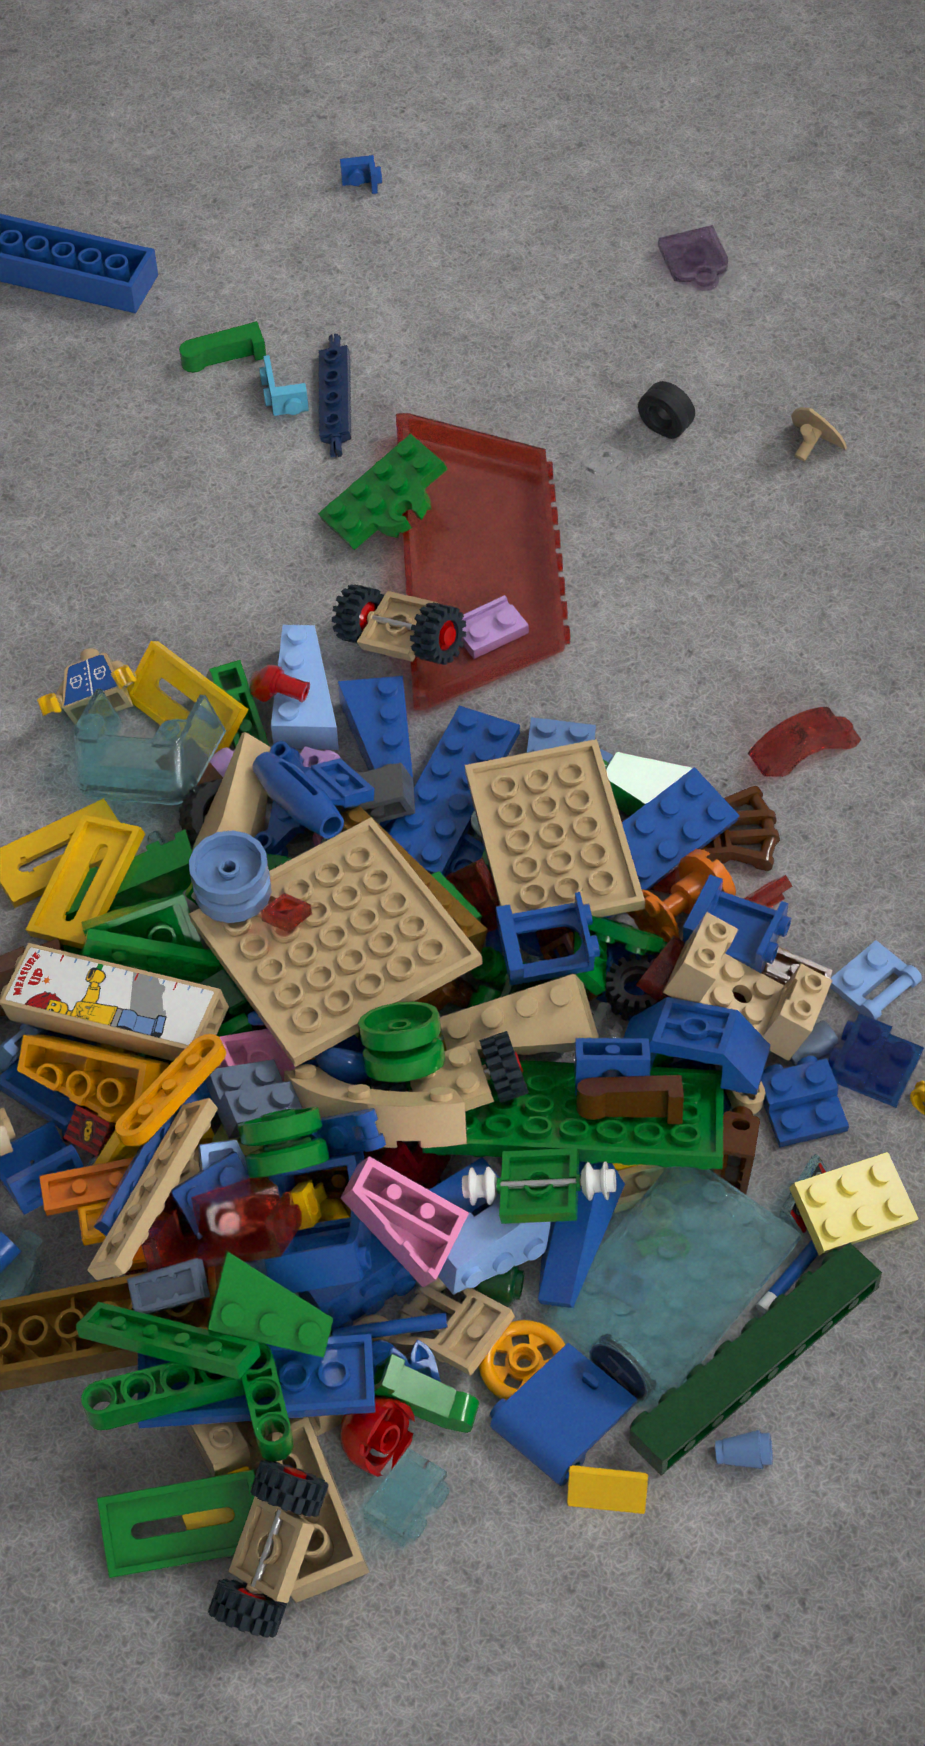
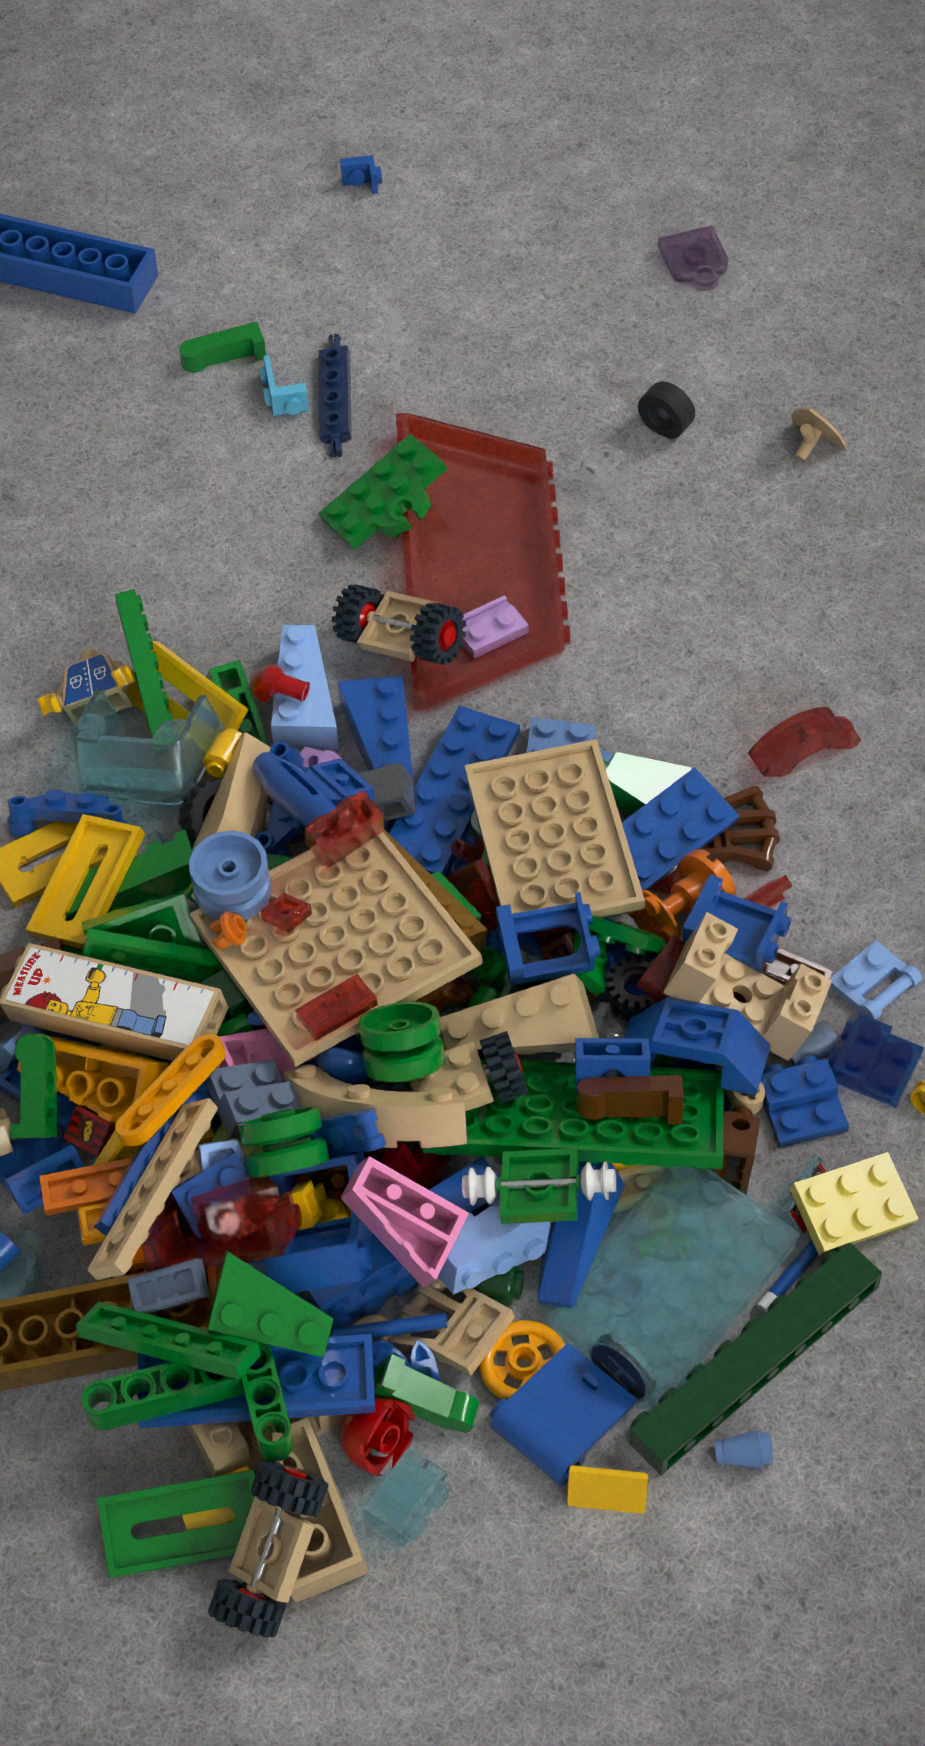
(37, 1088): none -> green leg
(60, 807): none -> blue plate
(143, 660): none -> green piece
(221, 752): none -> yellow brick
(230, 929): none -> orange plate
(336, 1007): none -> clear red plate
(344, 829): none -> clear red brick
(466, 851): none -> clear red arm

